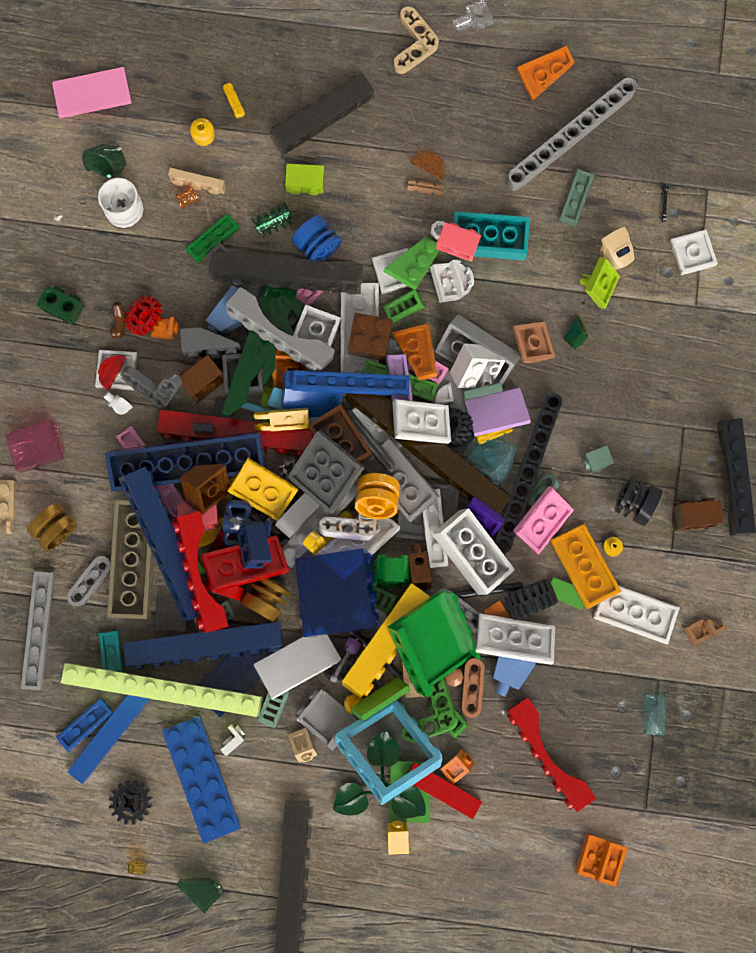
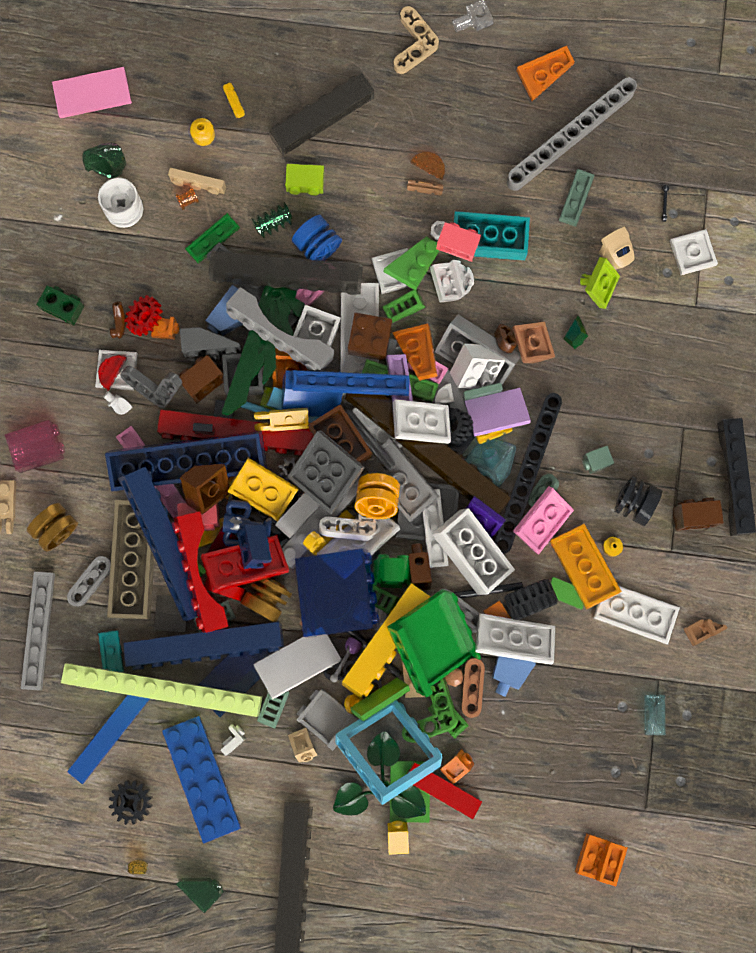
(84, 724): blue tile -> none
(505, 338): none -> reddish brown beam
(575, 790): red arch -> none

